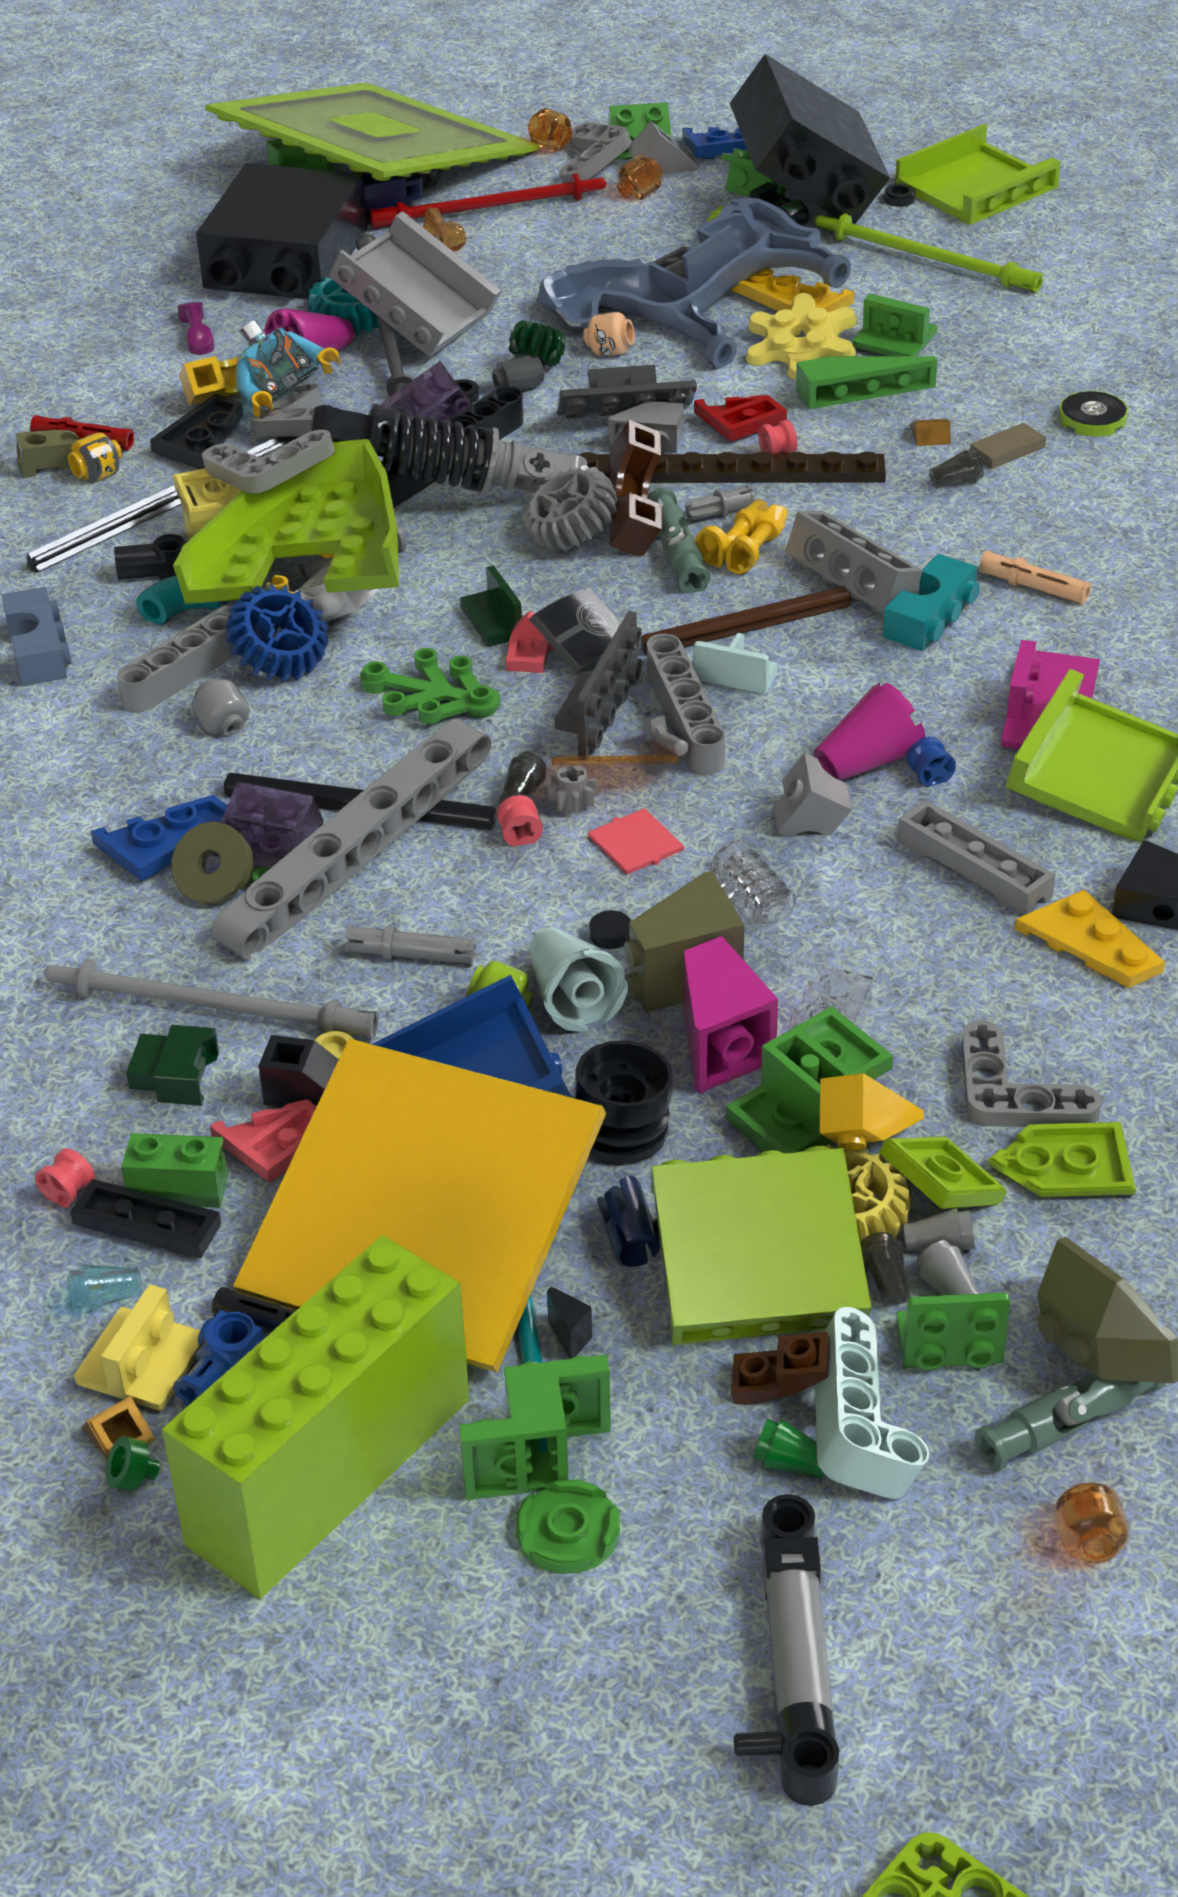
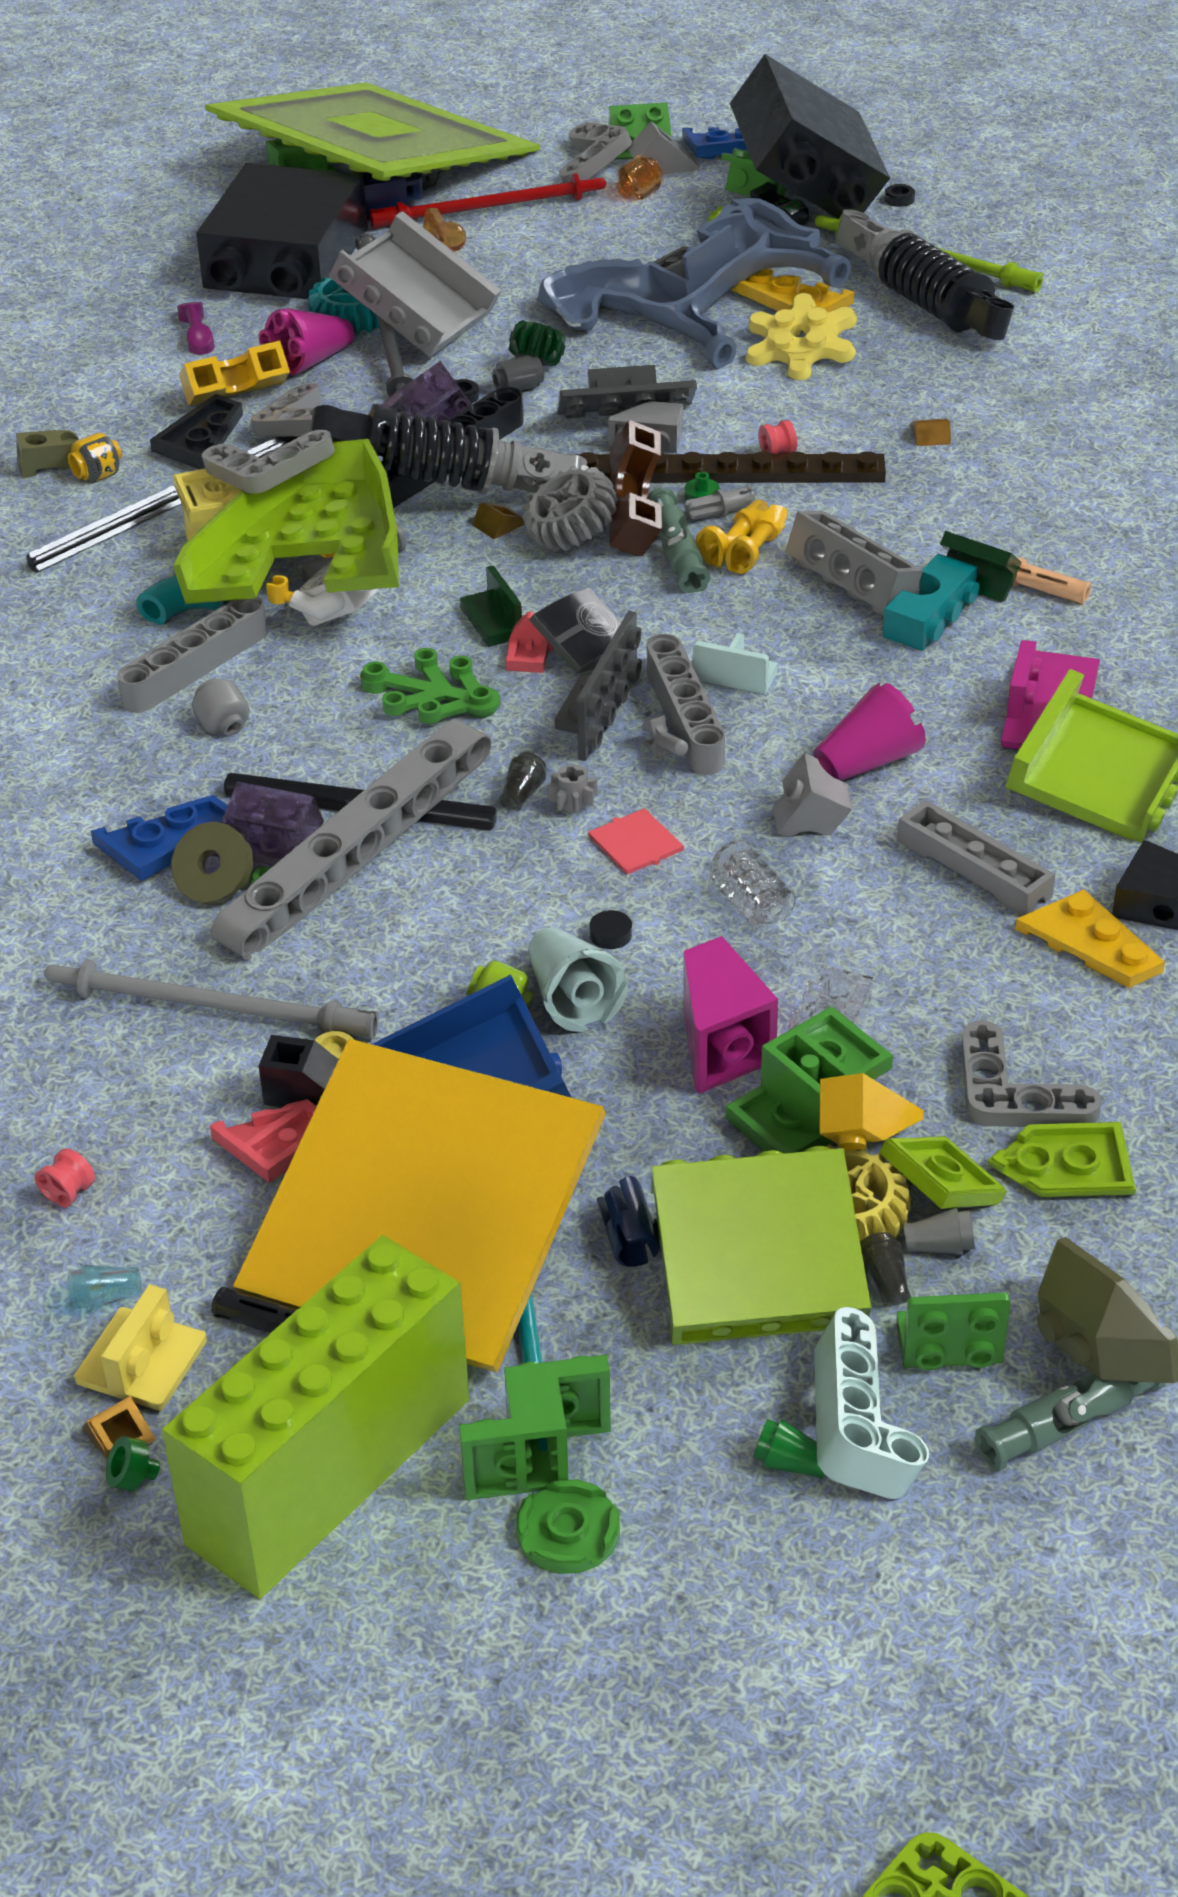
(36, 636): sand blue arch -> none
(123, 436): red pin -> none
(146, 1218): black plate -> none
(149, 559): black piece -> none
(173, 1063): dark green piece -> none
(177, 1167): bright green hinge -> none
(223, 1344): blue connector -> none
(256, 620): blue gear -> none
(277, 364): torso -> none
(410, 945): light grey pin -> none
(496, 520): none -> pearl gold slope
(519, 820): coral wheel -> none
(550, 129): clear orange head -> none
(569, 1320): black slope -> none
(609, 334): light nougat head -> none
(614, 760): clear orange piece -> none
(635, 1093): black wheel -> none
(670, 927): olive slope -> none
(700, 486): none -> green tile
(741, 415): red wing -> none
(757, 617): reddish brown axle -> none
(773, 1374): reddish brown slope -> none
(798, 1655): piece -> none
(857, 378): bright green slope -> none
(894, 327): bright green bracket -> none
(926, 276): none -> black piece
(930, 761): blue wheel -> none
(946, 1270): light grey cone -> none
(958, 470): clear smoke cone -> none
(974, 177): lime panel -> none
(995, 566): none -> dark green panel
(1008, 445): dark tan tile -> none
(1091, 1522): clear orange head -> none
(1093, 413): tile -> none

